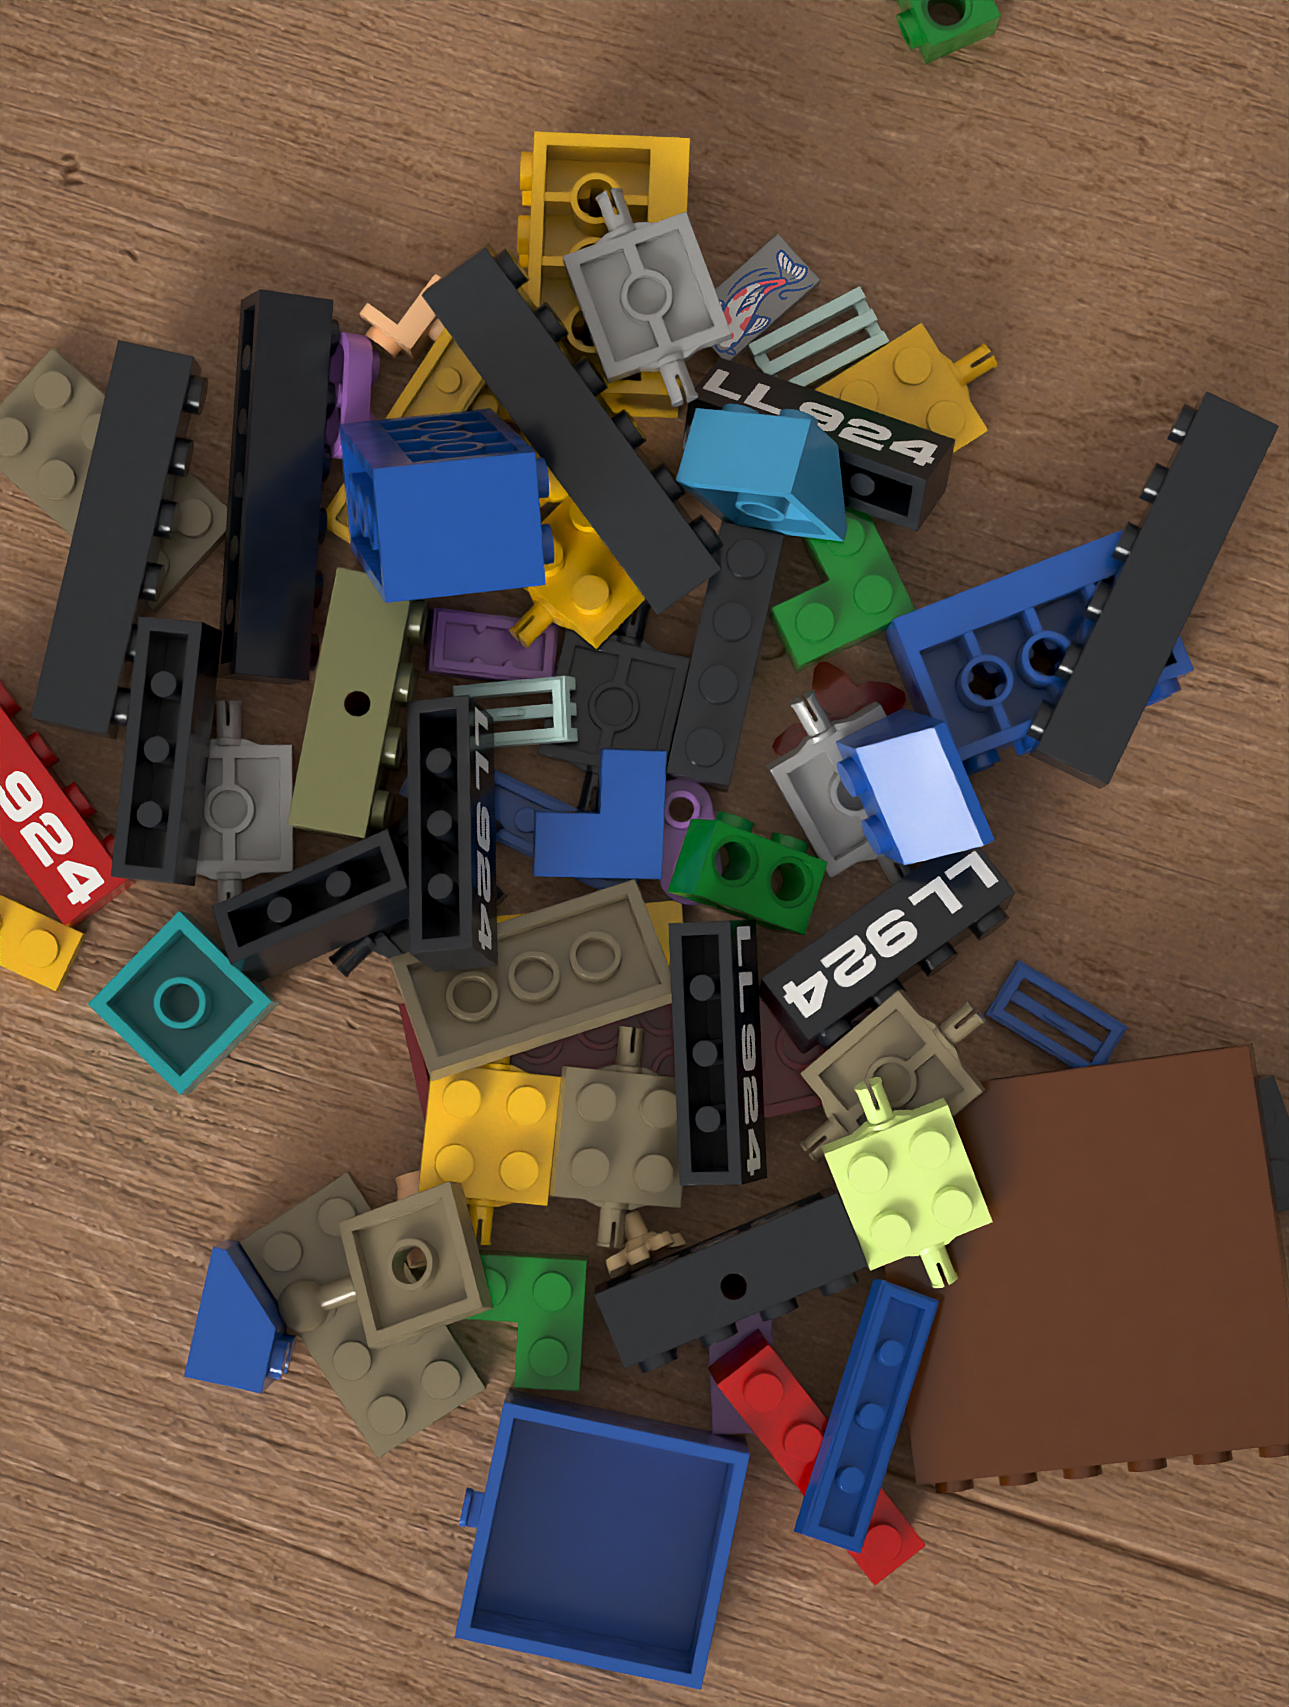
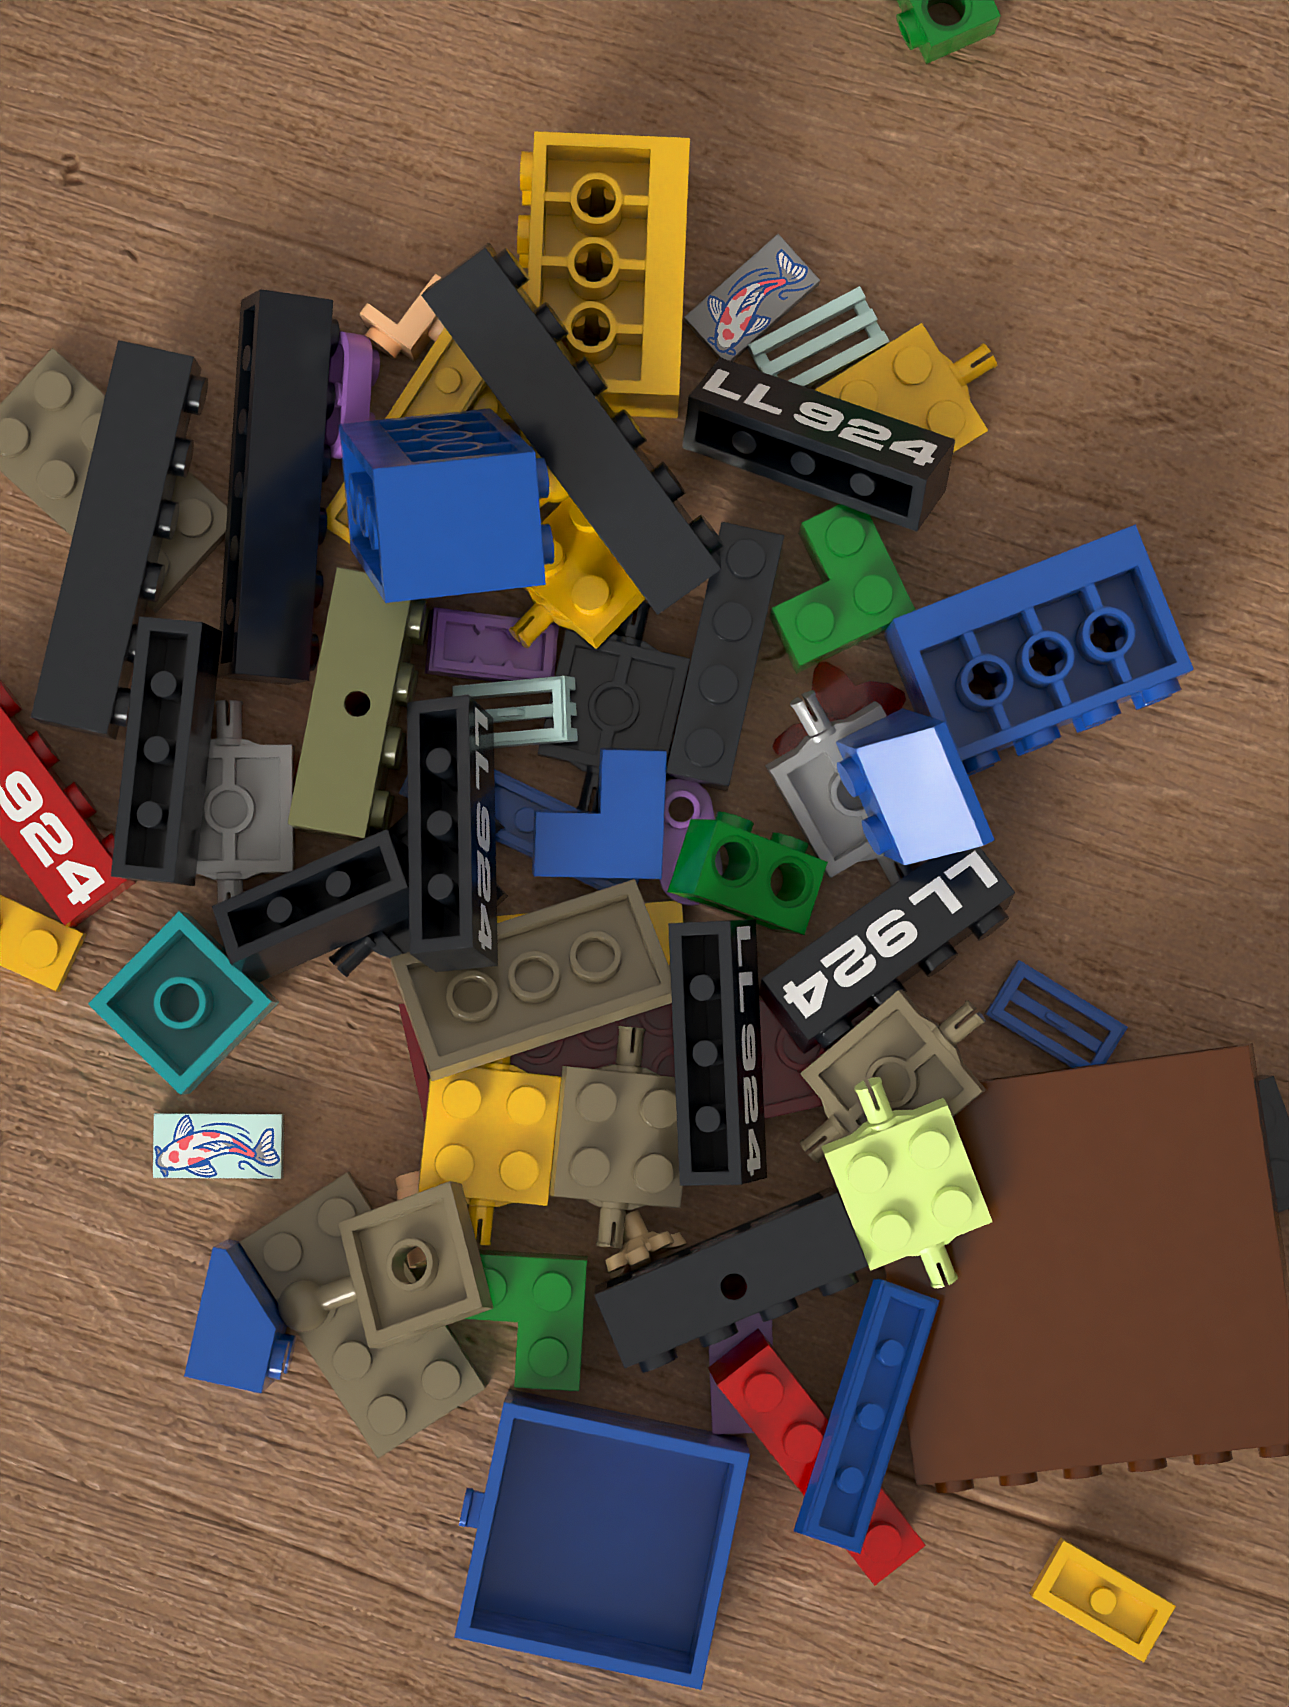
(218, 1145): none -> tile
(646, 297): light grey plate -> none
(765, 471): dark azure slope -> none
(1102, 1599): none -> yellow plate
(1152, 589): black brick -> none

